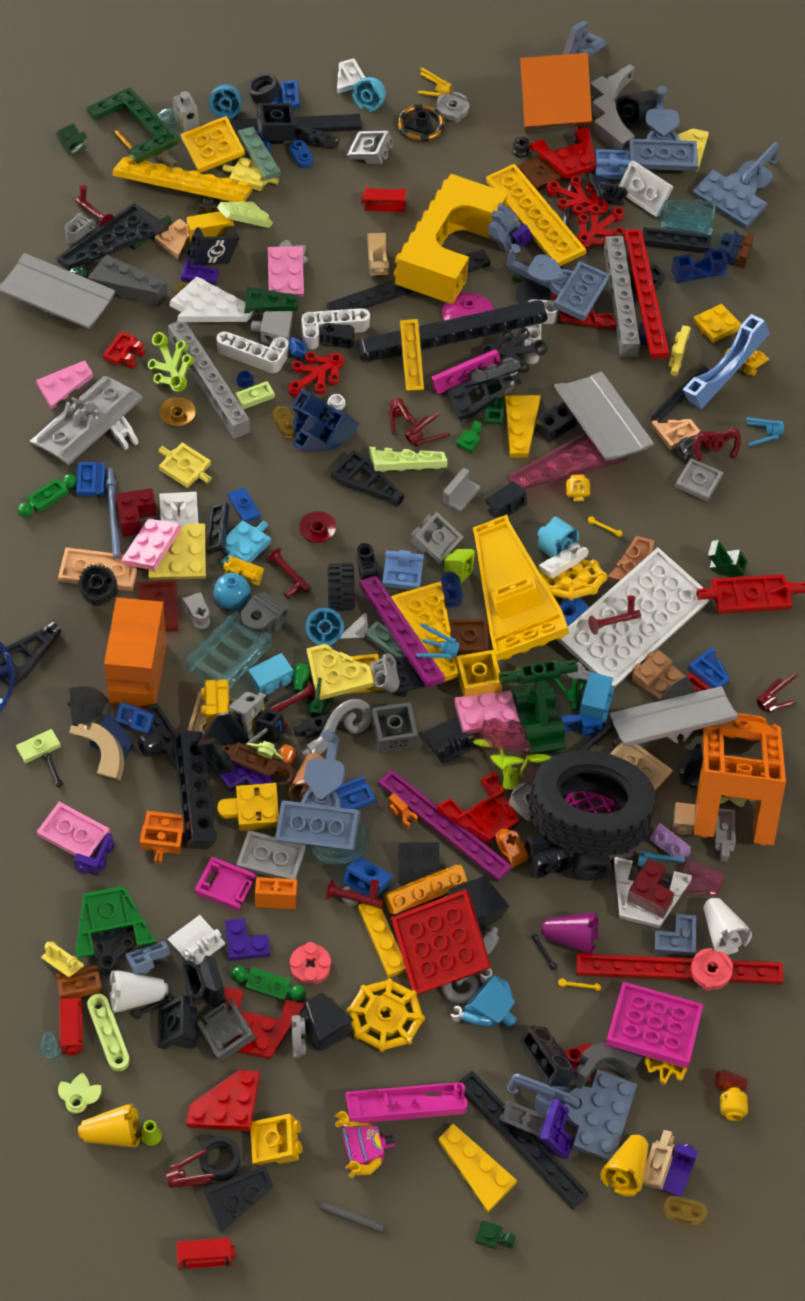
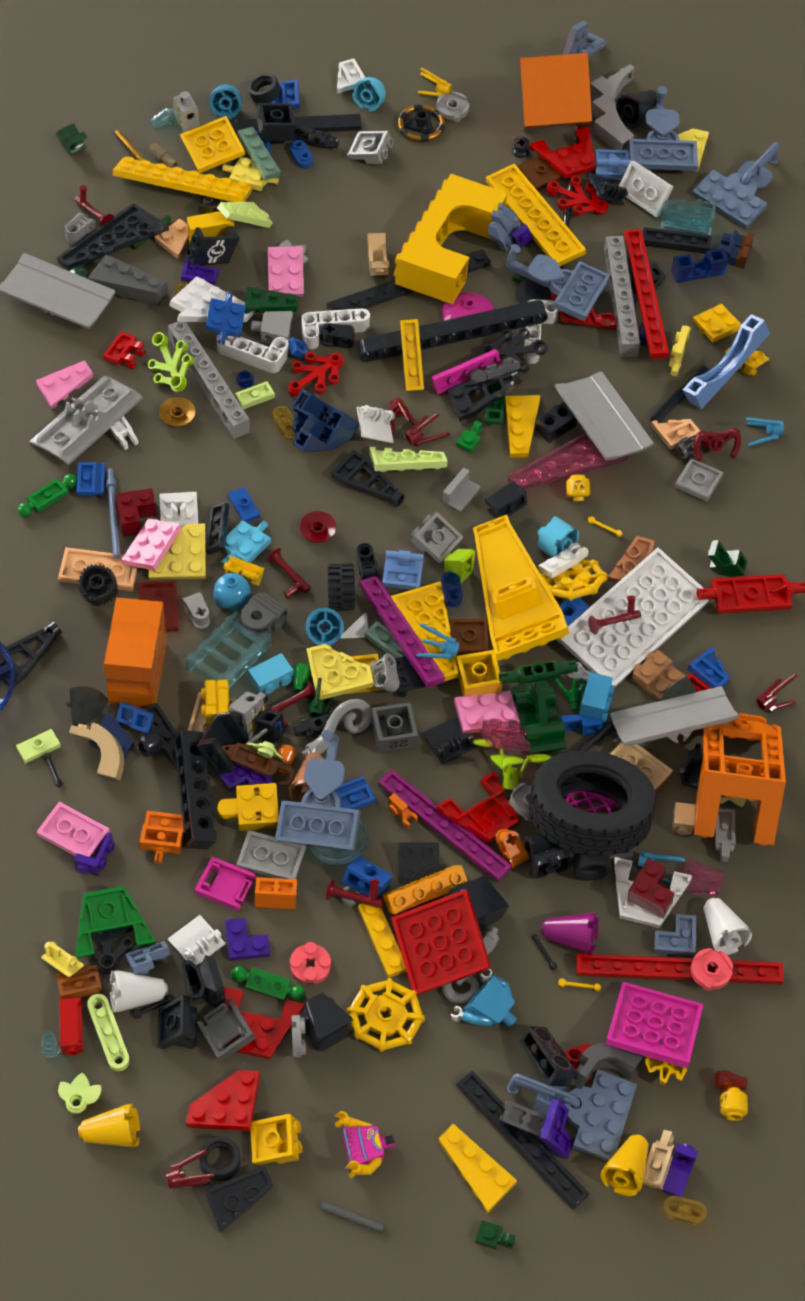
(150, 1133): lime cone -> none
(163, 136): dark green plate -> none
(184, 465): light yellow plate -> none
(205, 1253): red window -> none
(225, 318): none -> blue plate
(336, 401): white plate -> none
(375, 423): none -> white hinge
(384, 199): red window -> none
(406, 1102): dark pink piece -> none
(599, 229): red plant -> none
(670, 842): lavender hinge -> none

